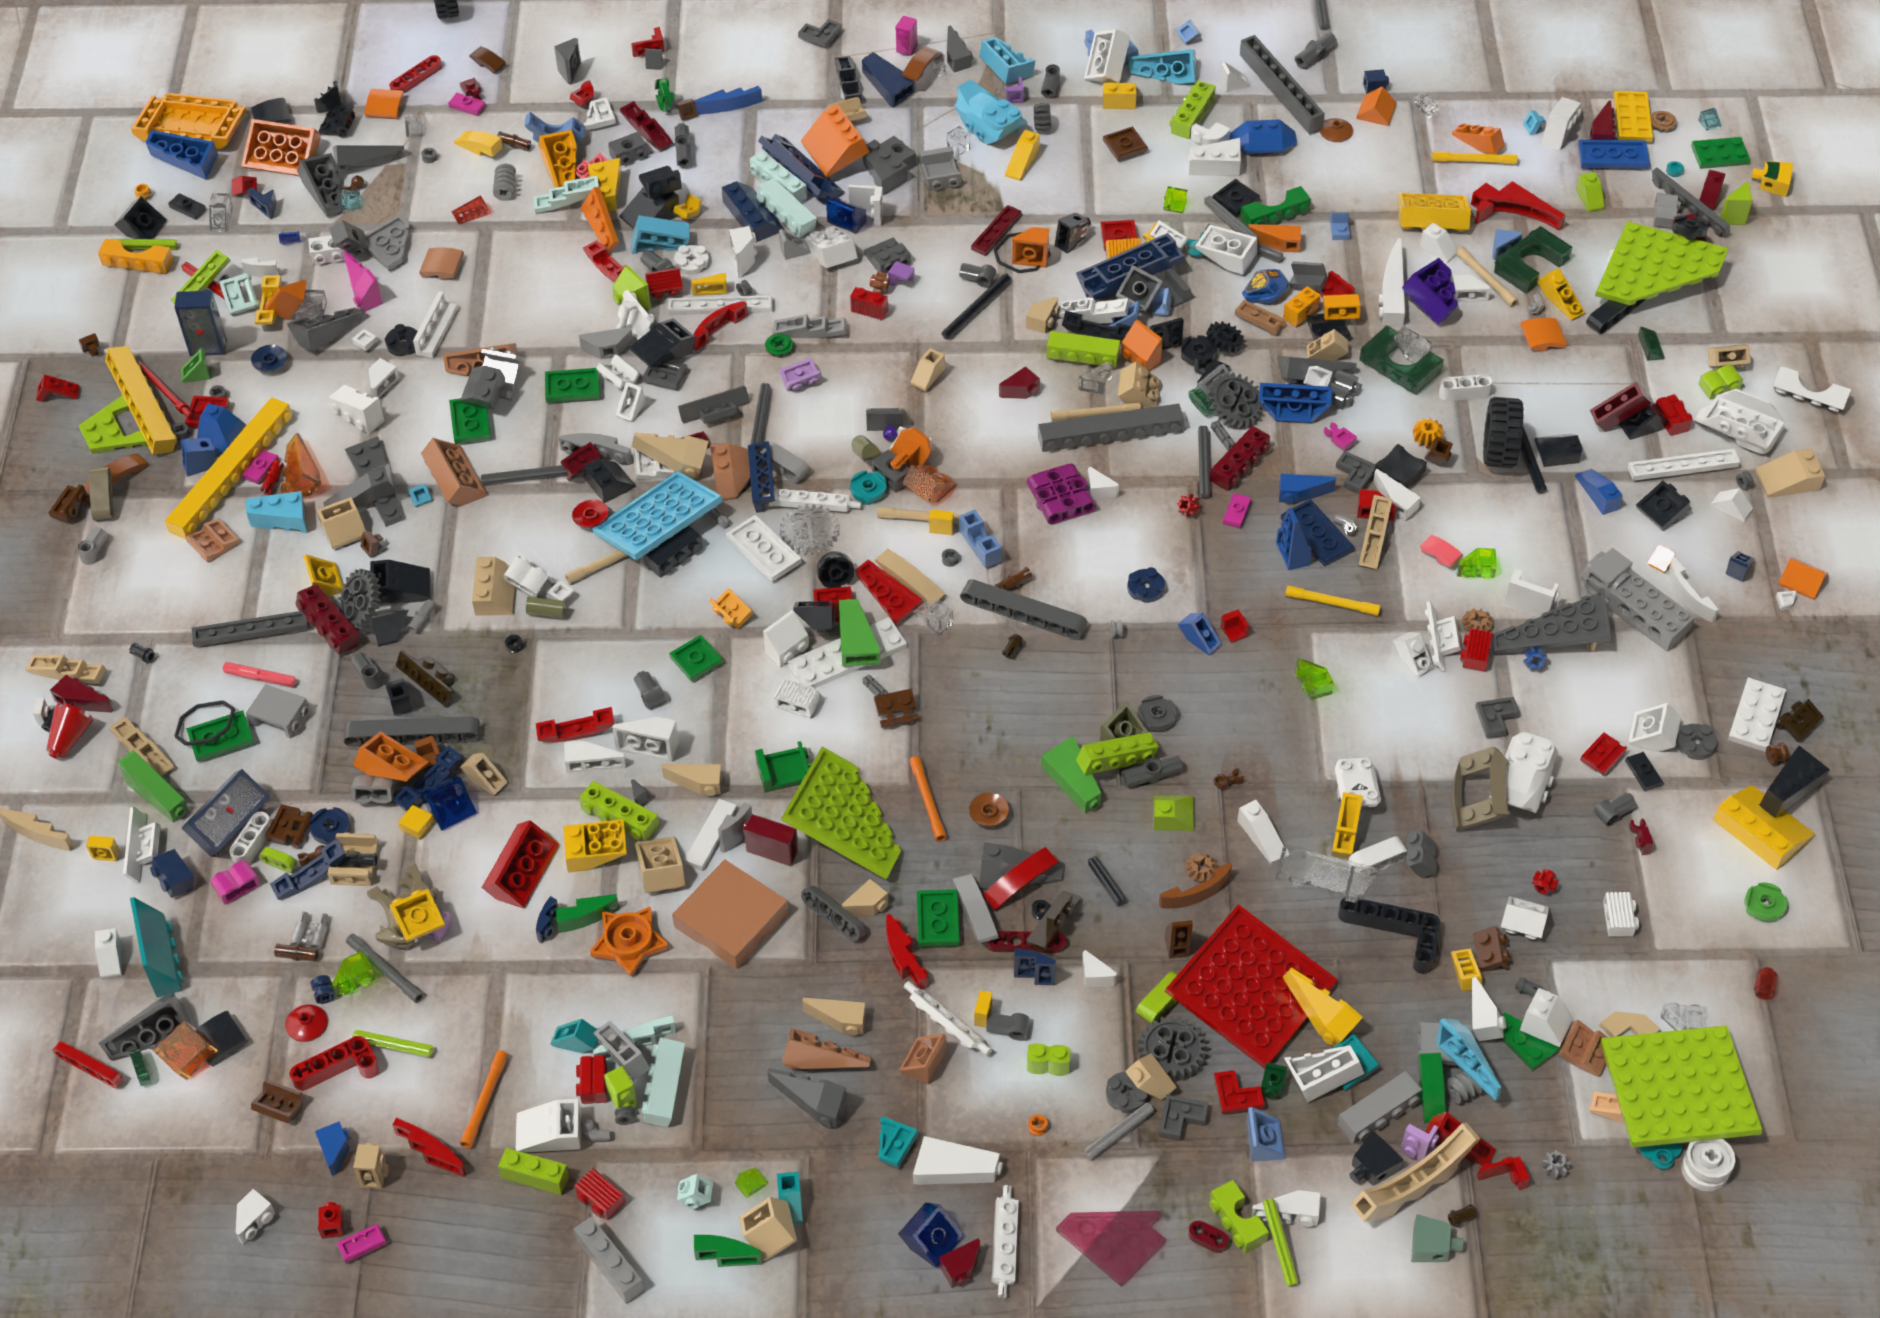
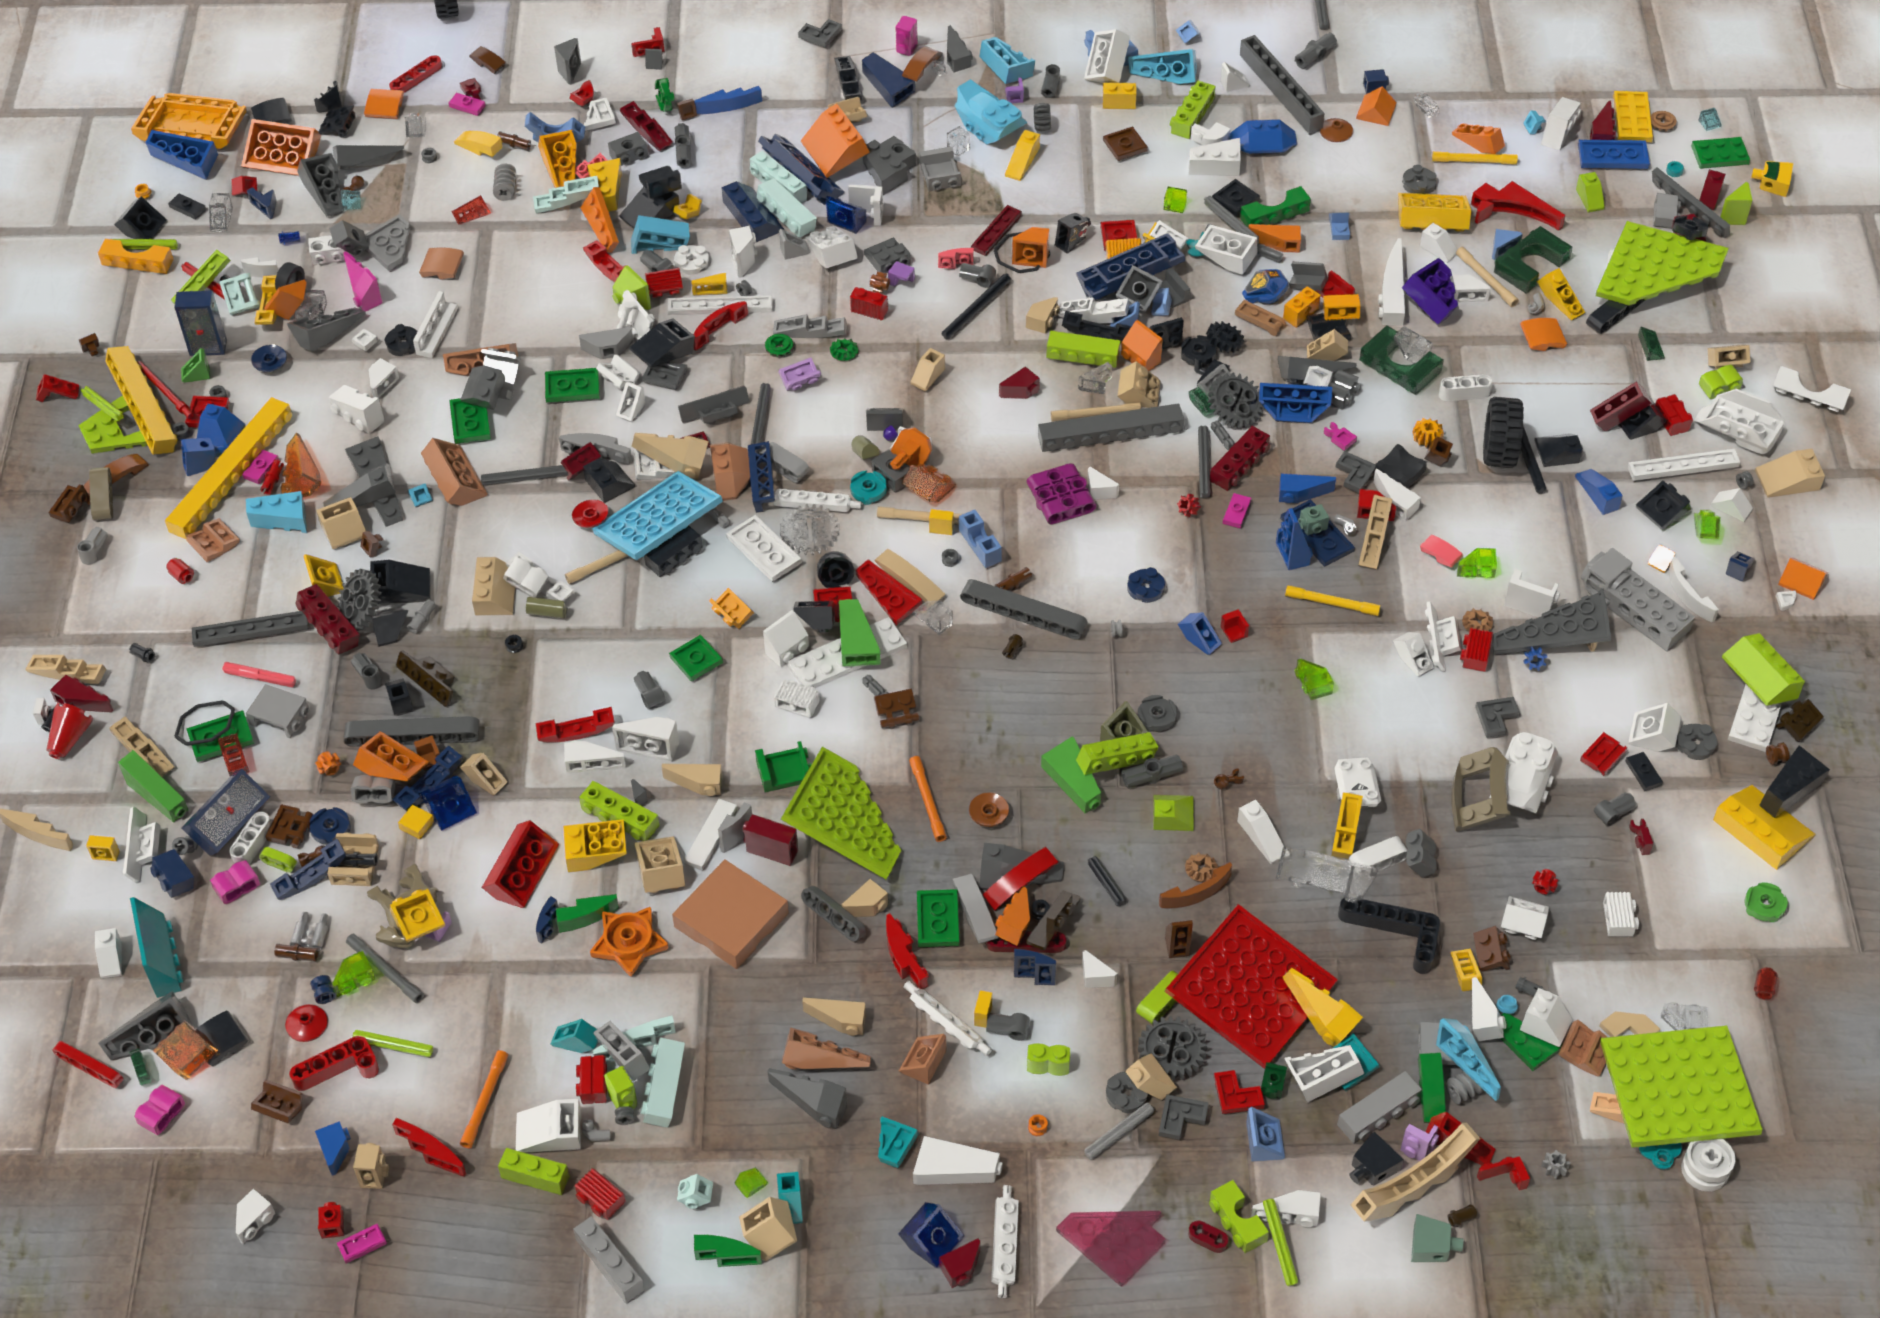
(102, 403): none -> lime axle
(159, 1109): none -> dark pink brick
(180, 570): none -> red brick
(184, 847): none -> dark grey bush
(237, 764): none -> clear red slope
(289, 274): none -> black tyre
(328, 763): none -> orange gear
(841, 354): none -> green gear
(950, 258): none -> coral slope
(1015, 918): none -> orange slope
(1313, 519): none -> sand green brick
(1427, 178): none -> dark grey plate
(1507, 1004): none -> medium azure plate
(1707, 524): none -> clear neon green slope
(1764, 670): none -> lime slope

